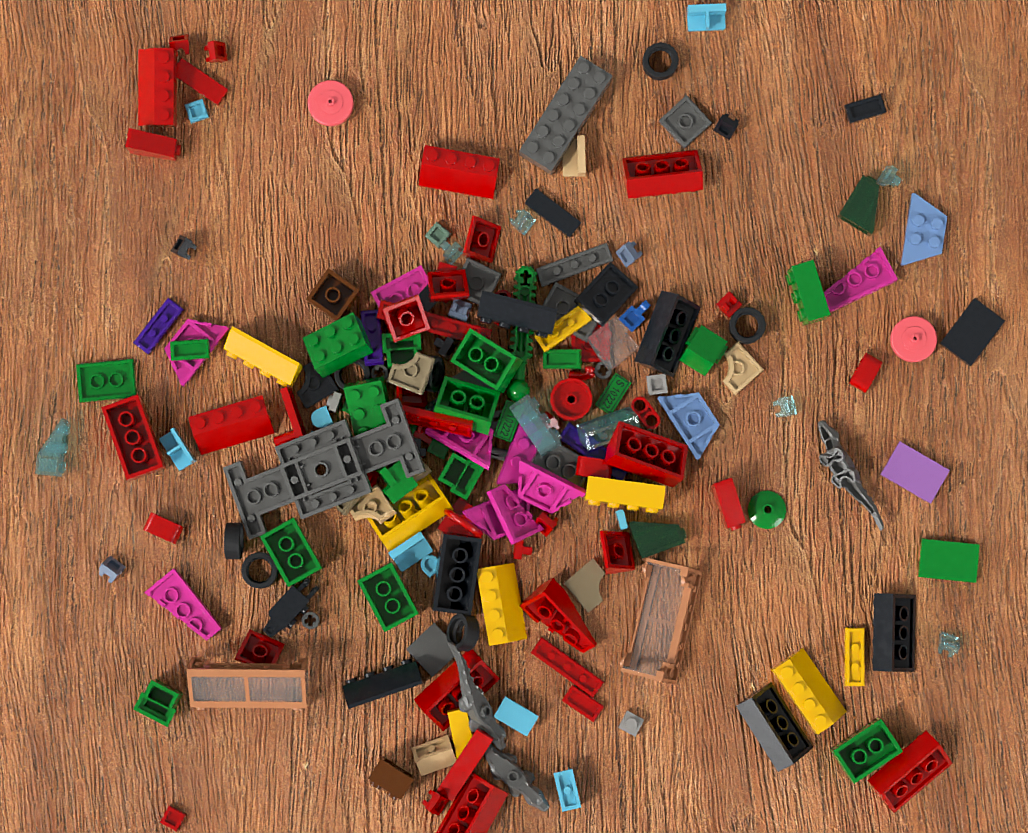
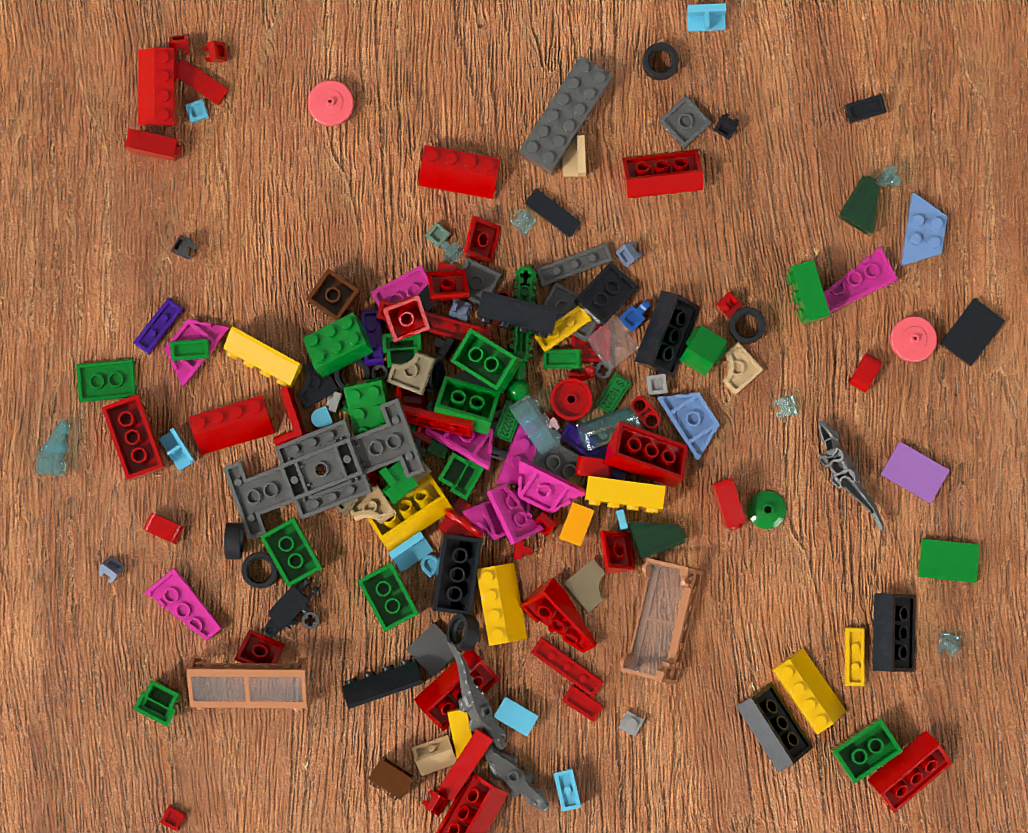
(576, 524): none -> light orange panel

